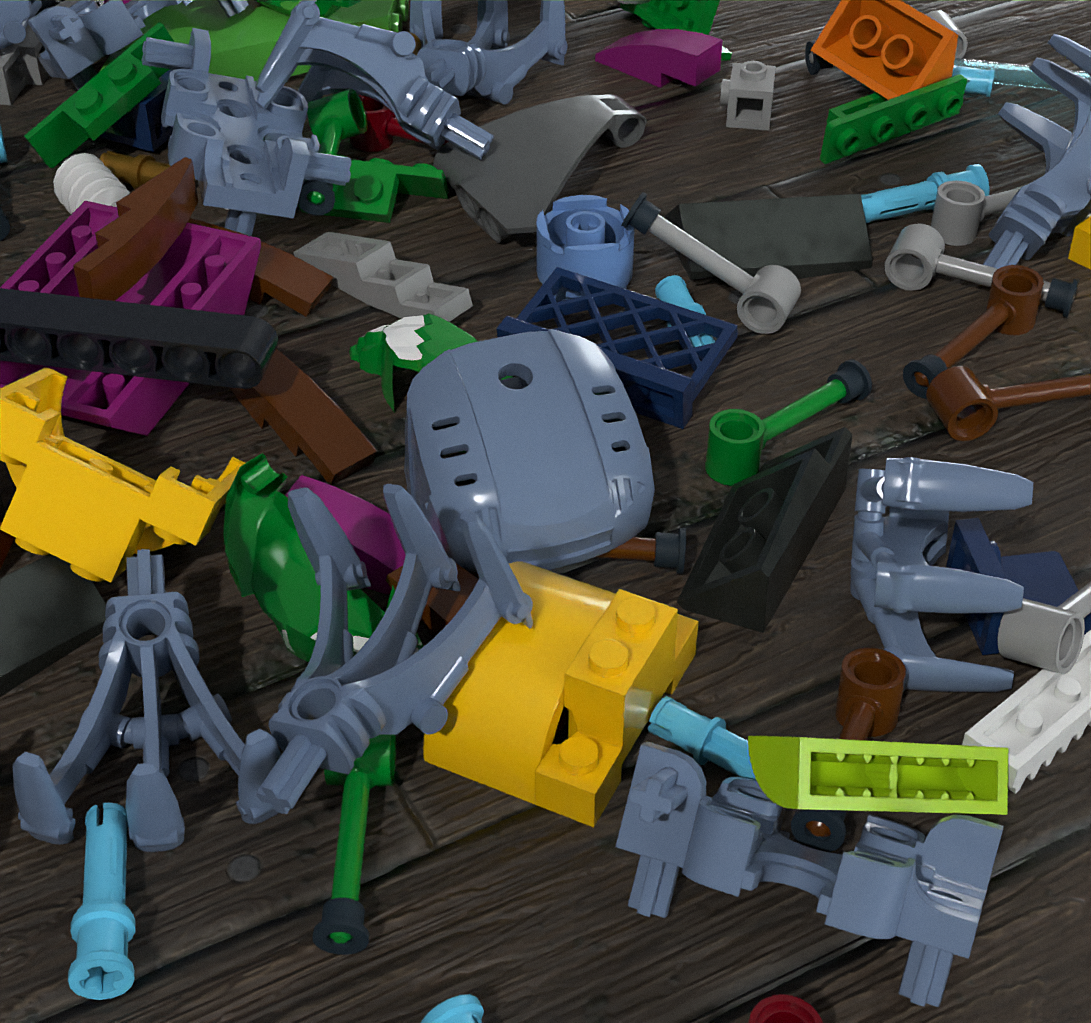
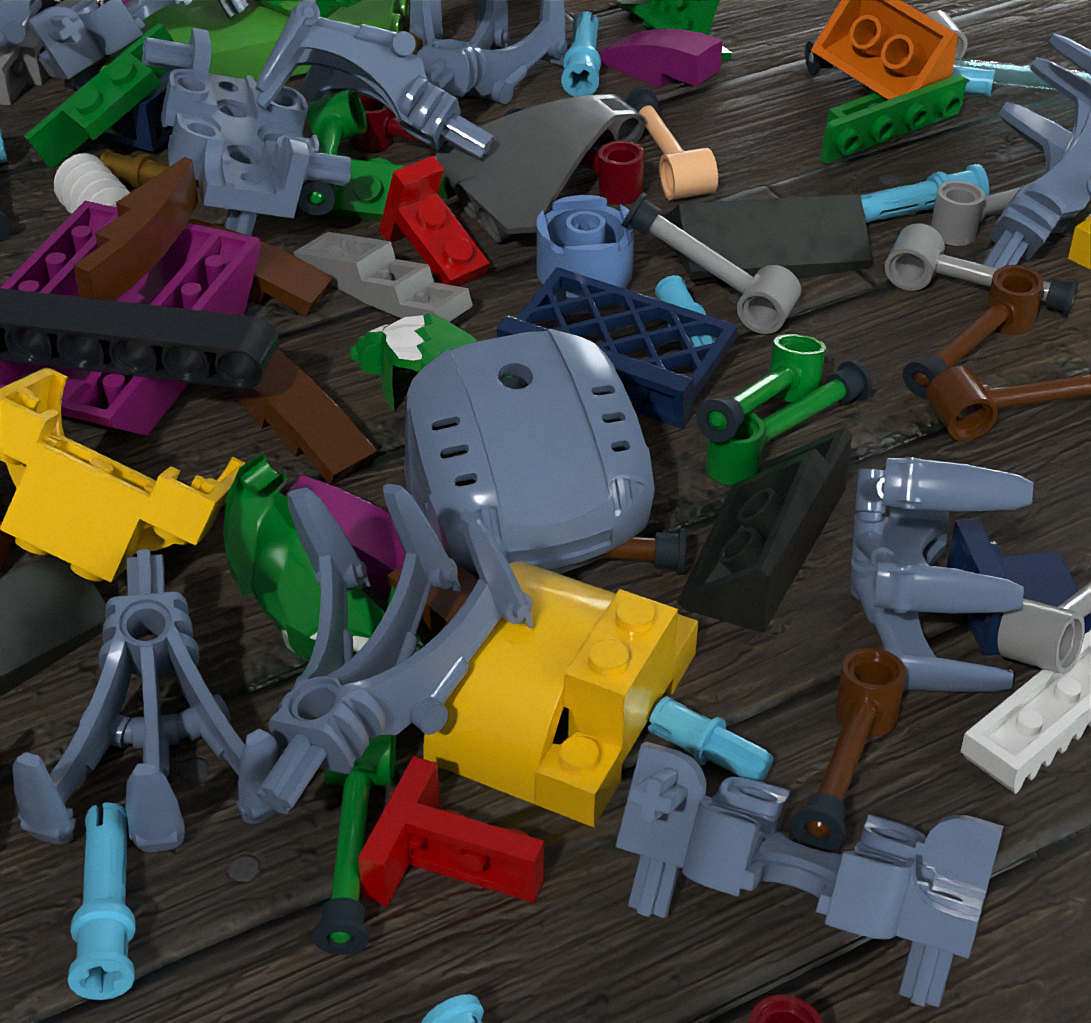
(421, 215): none -> red bracket
(445, 843): none -> red bracket
(582, 59): none -> medium azure pin
(618, 168): none -> dark red piece
(681, 172): none -> light nougat piece
(749, 95): light grey brick -> none
(793, 373): none -> green piece
(880, 775): lime brick -> none

